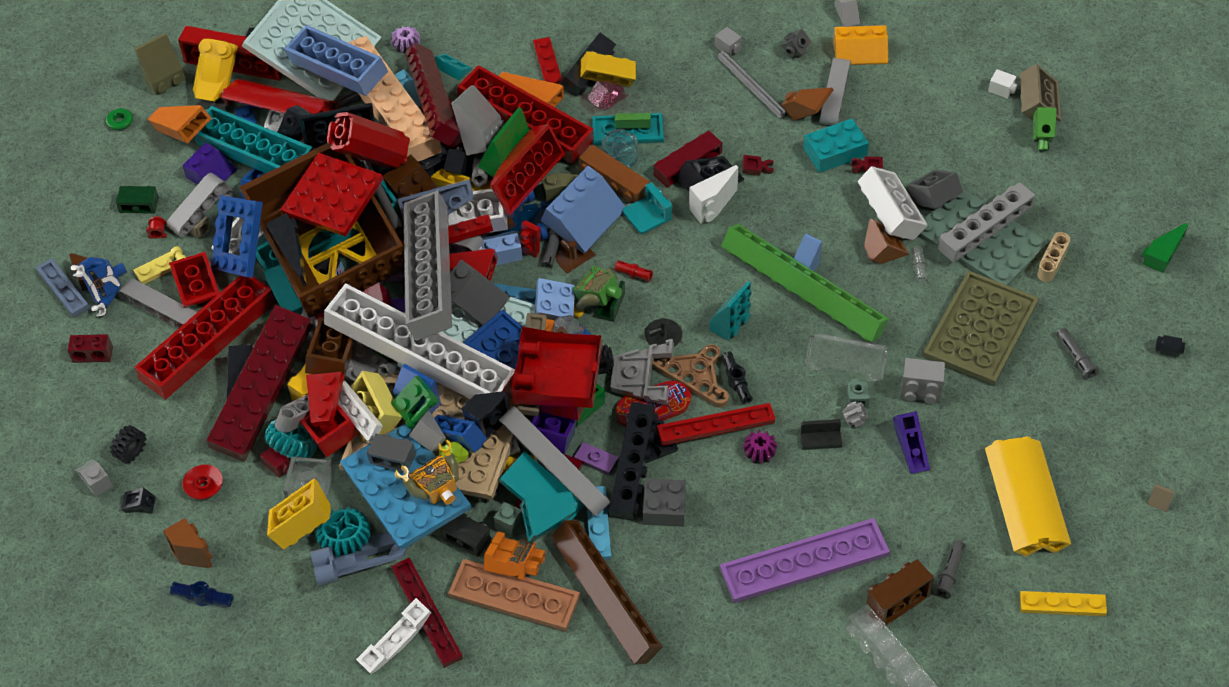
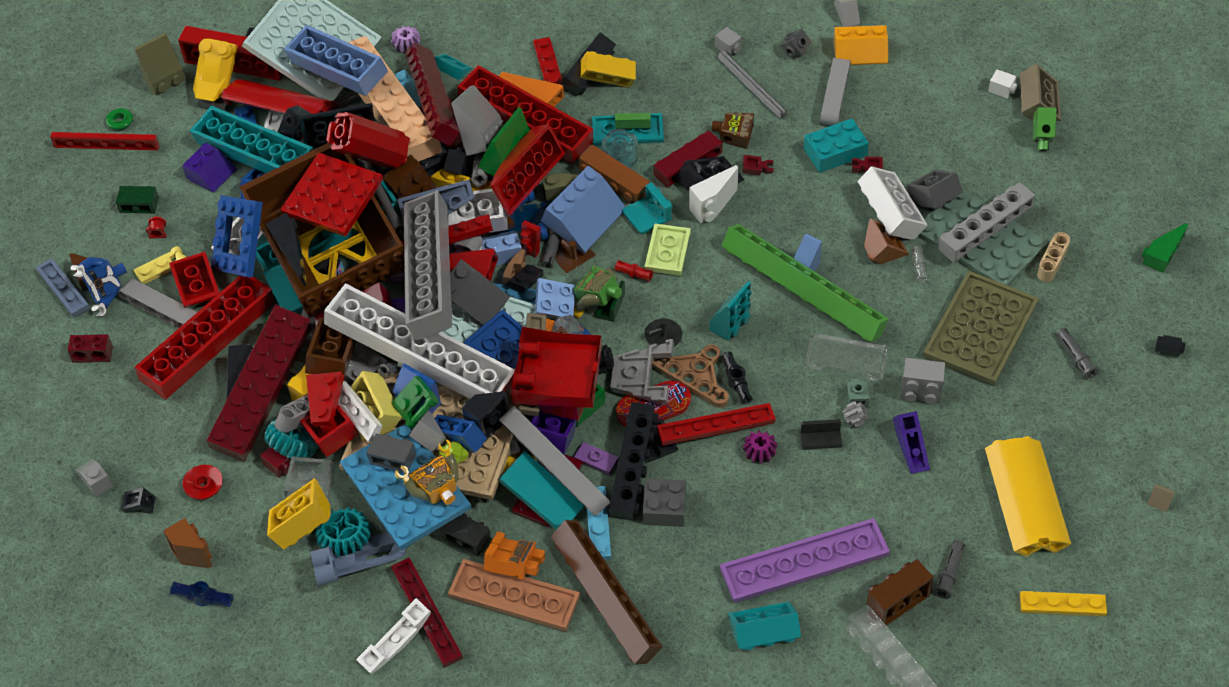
(105, 141): none -> red plate
(128, 444): black tyre -> none
(180, 121): orange slope -> none
(198, 204): light grey beam -> none
(201, 228): dark tan slope -> none
(508, 519): sand green brick -> none
(514, 266): none -> medium nougat slope
(525, 278): none -> black plate
(546, 512): teal slope -> none
(606, 95): clear pink slope -> none
(667, 249): none -> yellowish green plate
(735, 129): none -> reddish brown torso
(765, 625): none -> teal slope
(805, 101): dark orange slope -> none

